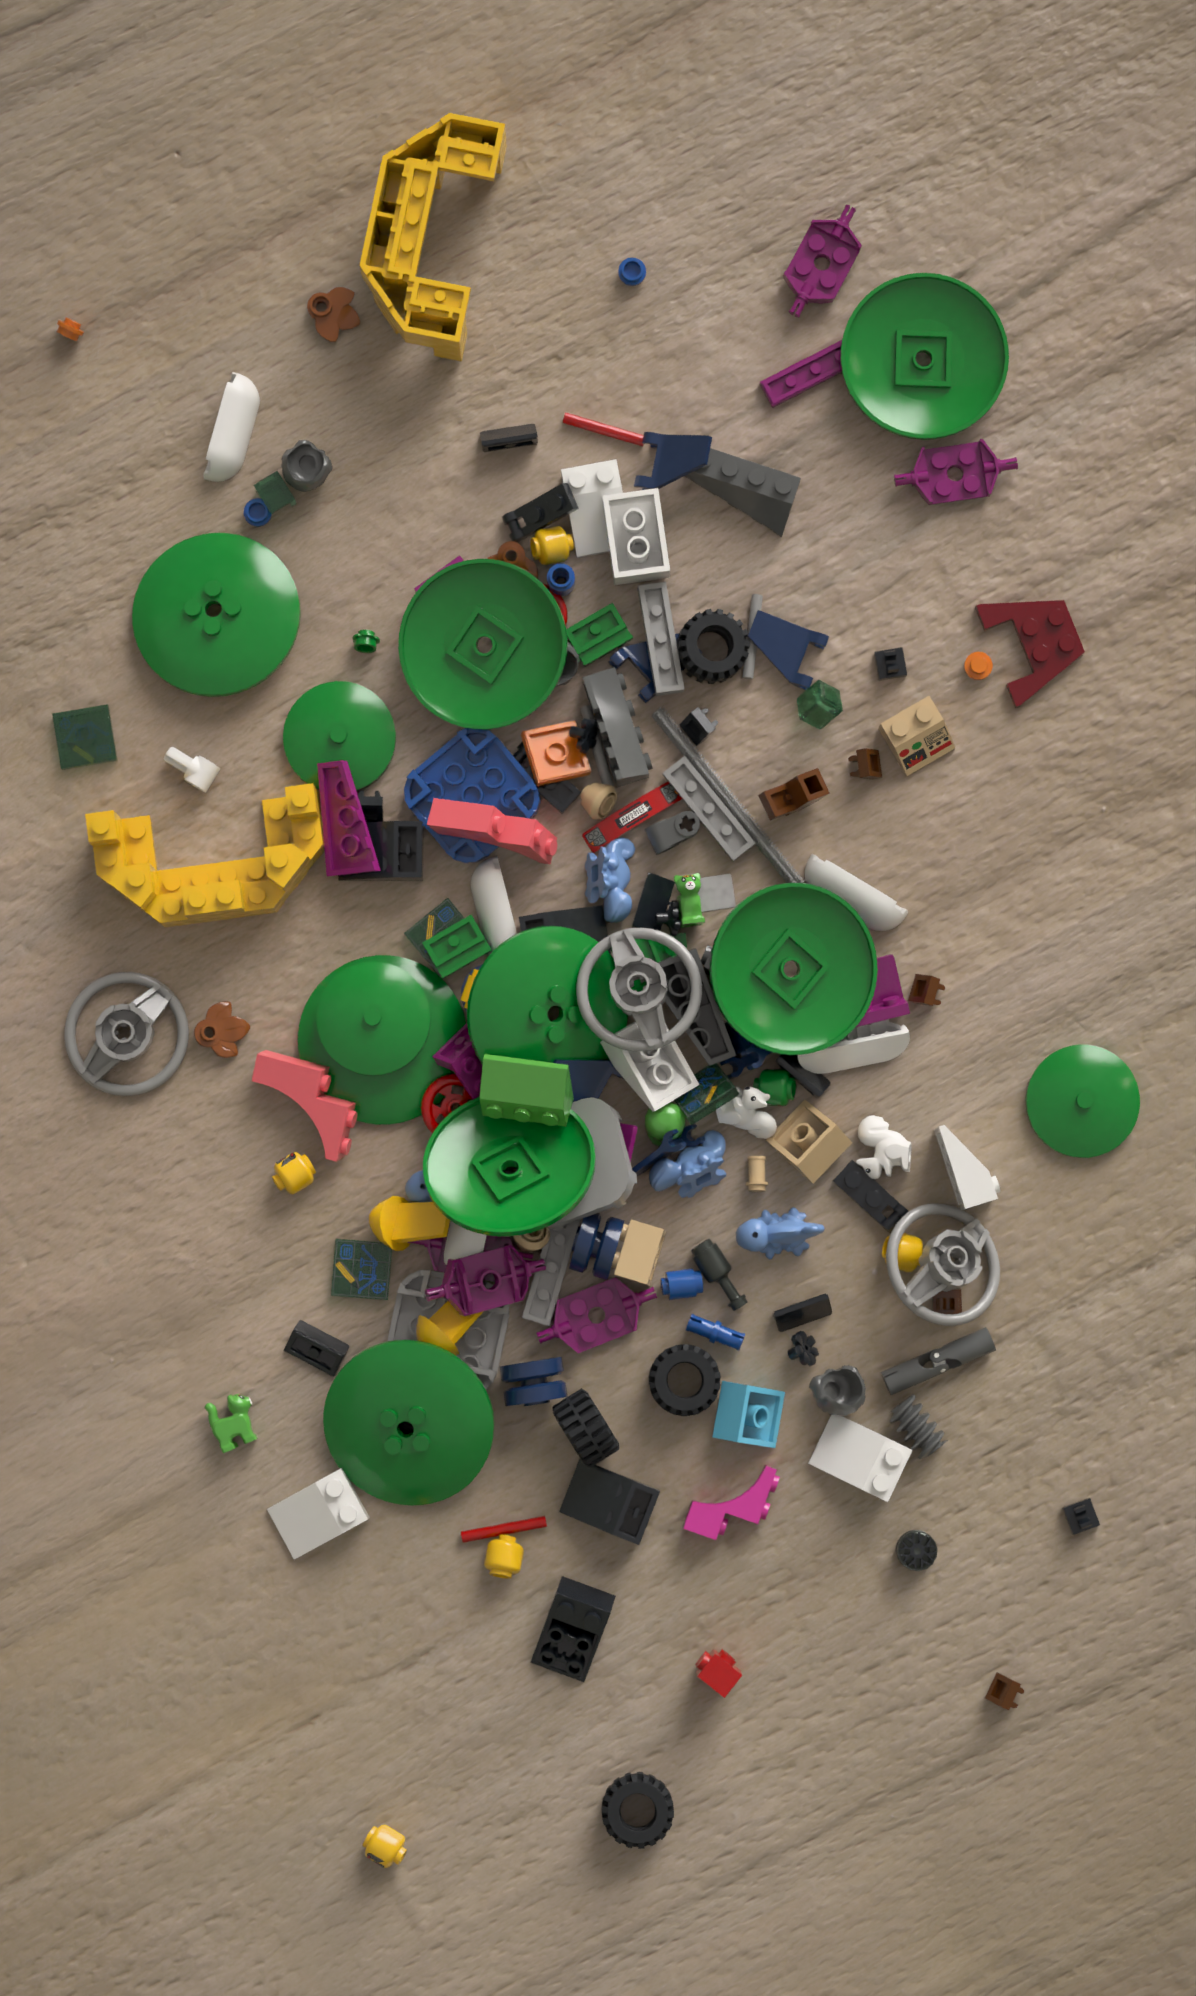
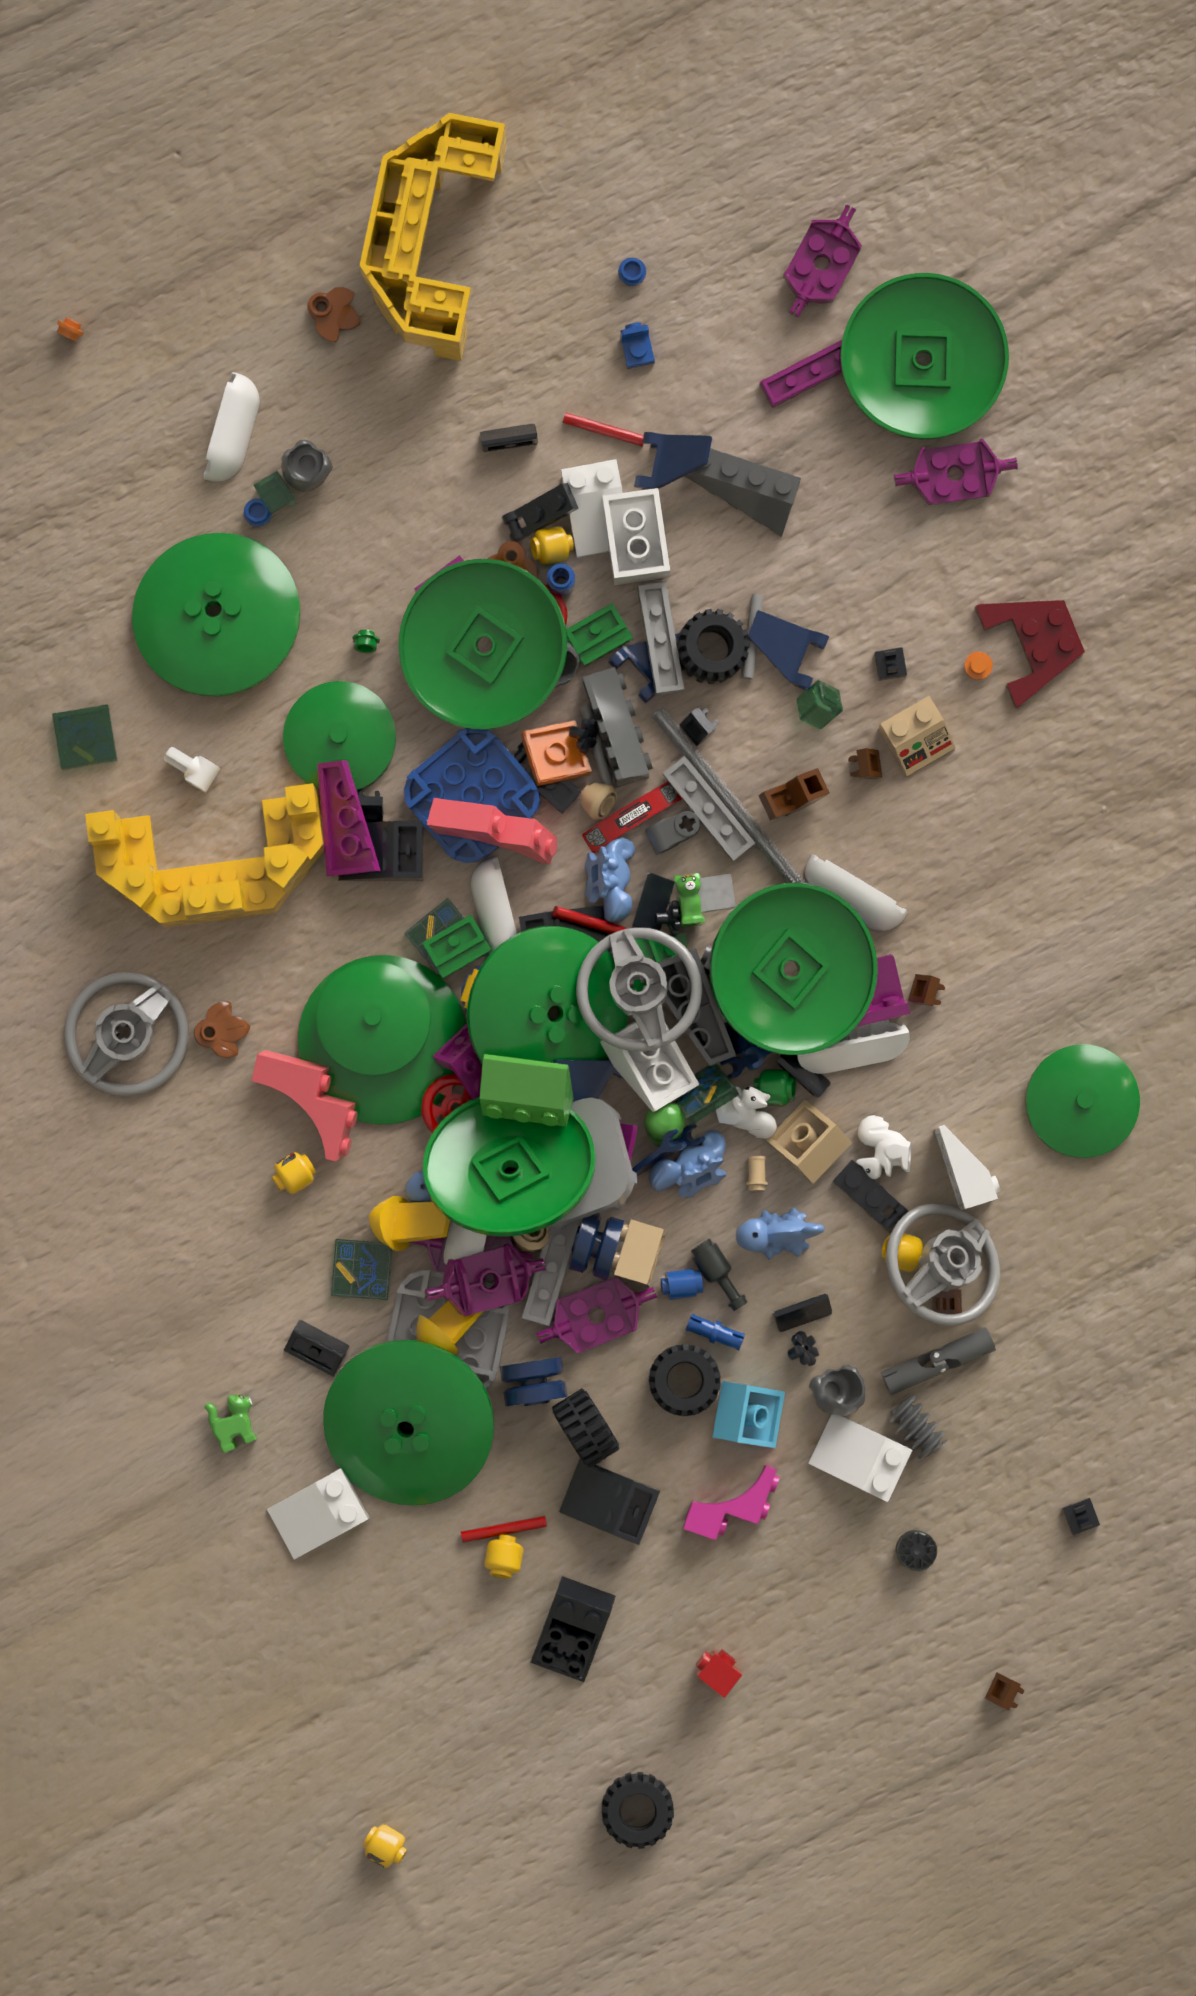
(585, 920): none -> red bar
(636, 345): none -> blue bracket

